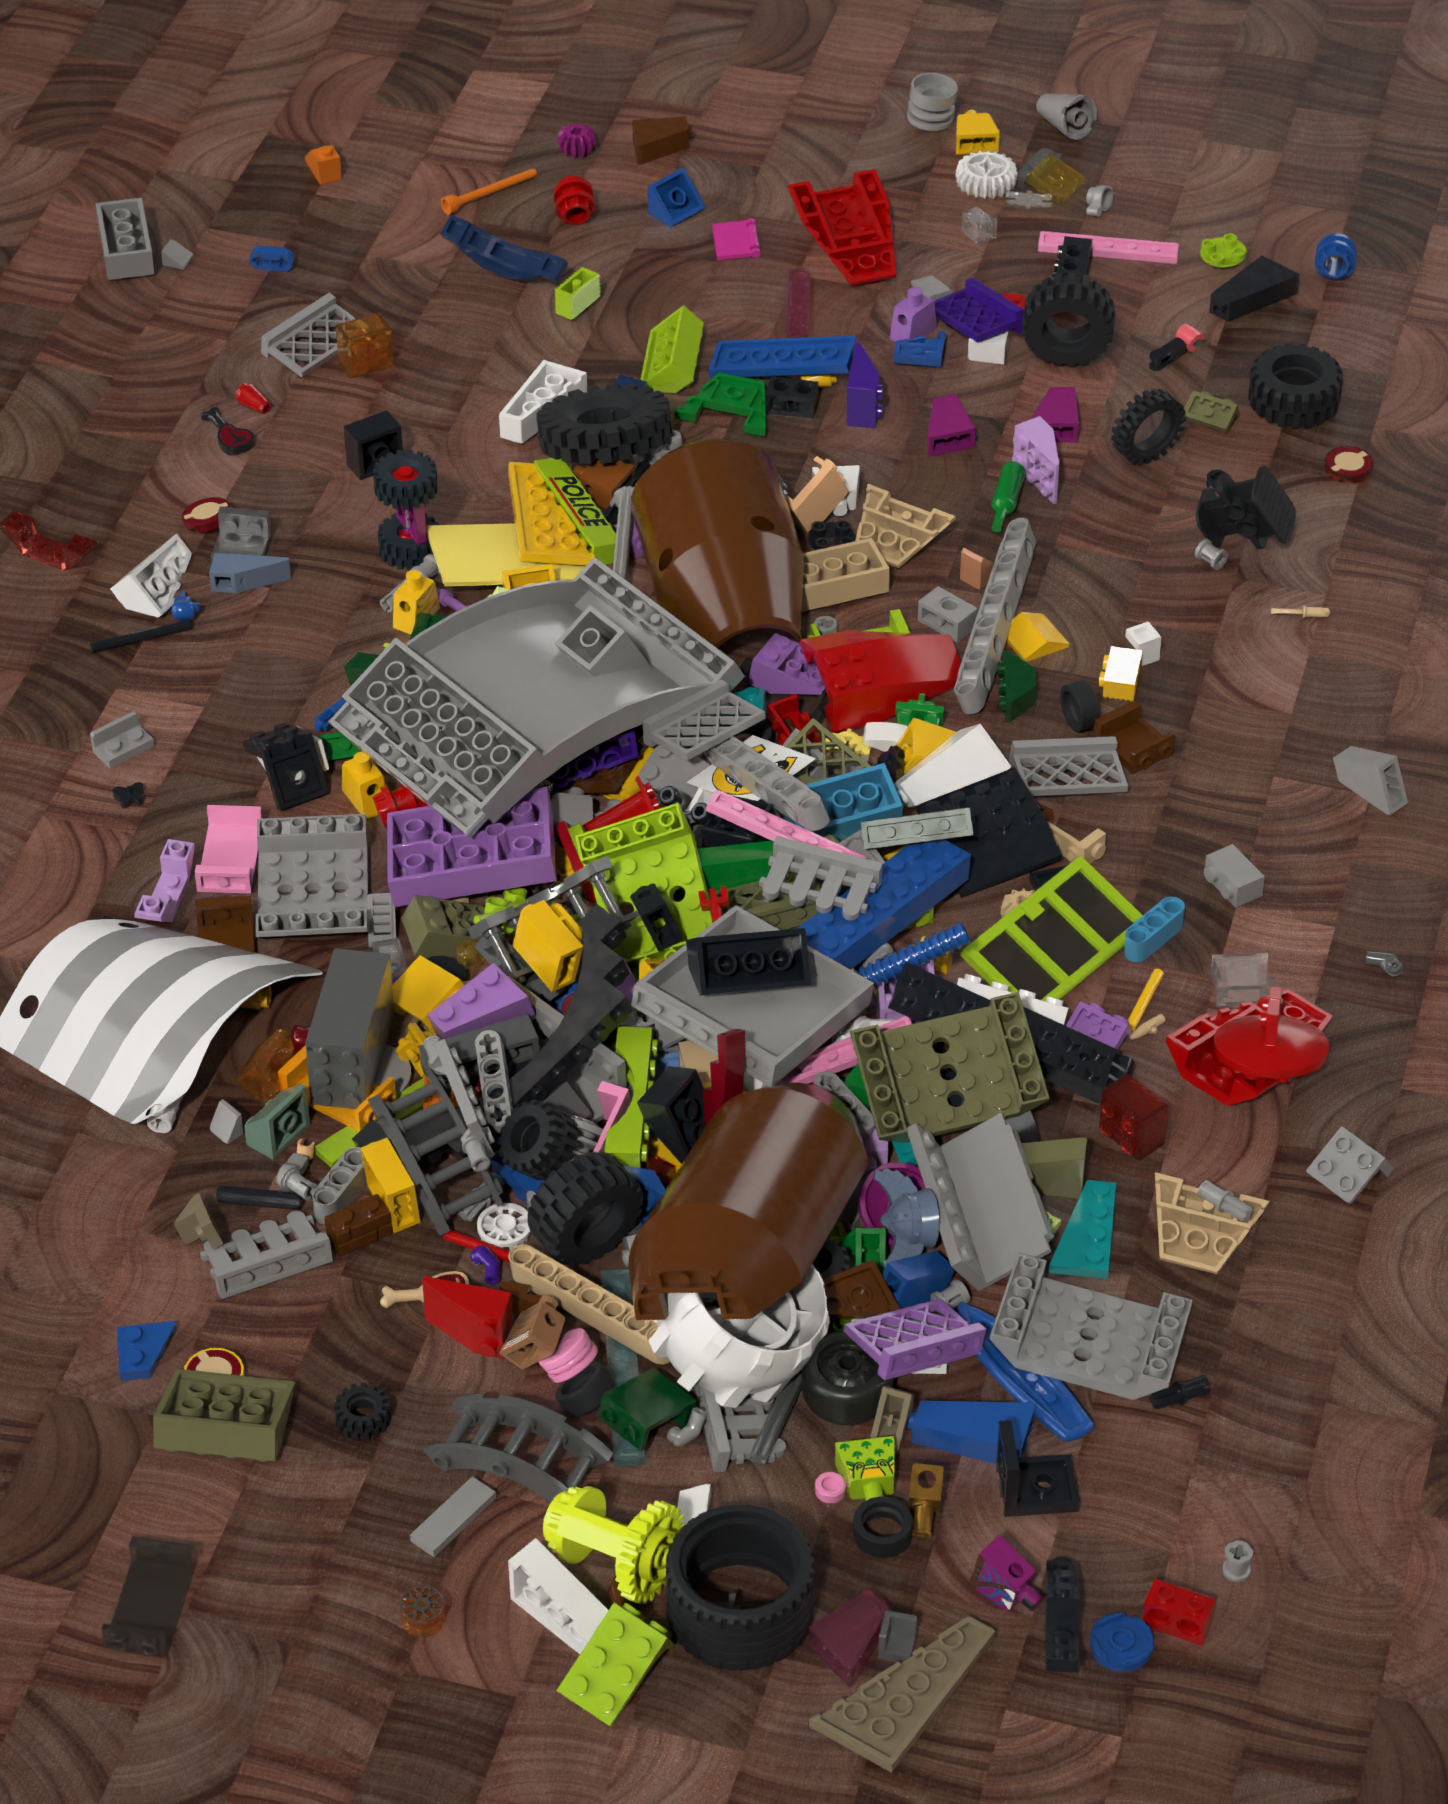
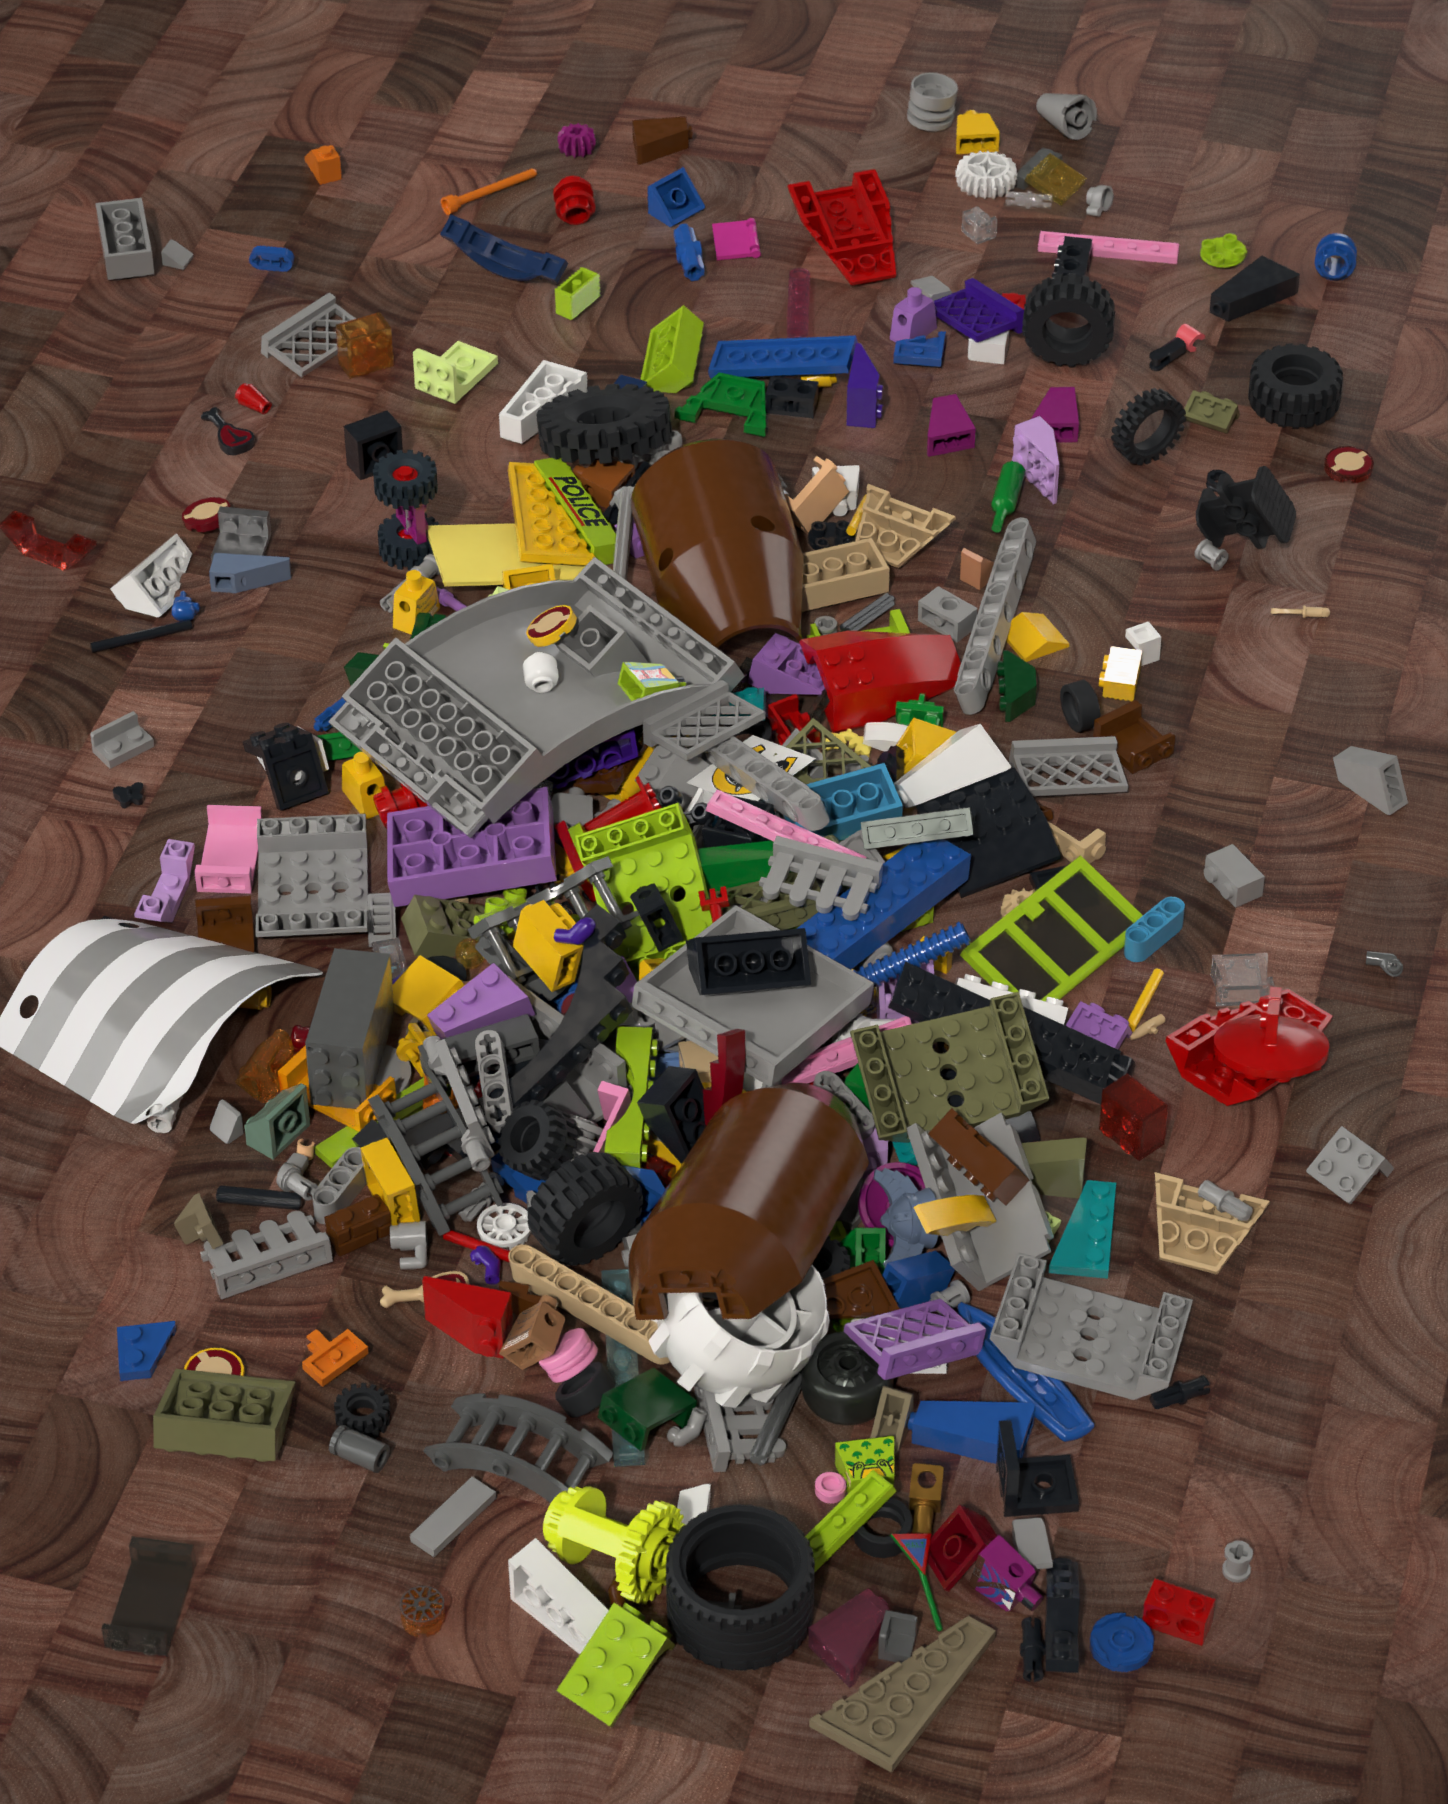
(332, 1357): none -> orange plate
(359, 1448): none -> dark grey piece
(410, 1237): none -> light grey piece
(453, 372): none -> yellowish green bracket
(540, 672): none -> white head
(550, 624): none -> tile
(577, 933): none -> dark purple arm
(646, 678): none -> lime torso
(688, 252): none -> blue piece
(848, 1517): none -> lime tile
(854, 523): none -> yellow bar
(868, 613): none -> black axle
(916, 1549): none -> piece
(954, 1214): none -> yellow slope
(958, 1544): none -> dark red slope
(979, 1157): none -> reddish brown wedge
(1032, 1542): none -> light grey slope
(1032, 1649): none -> black pin

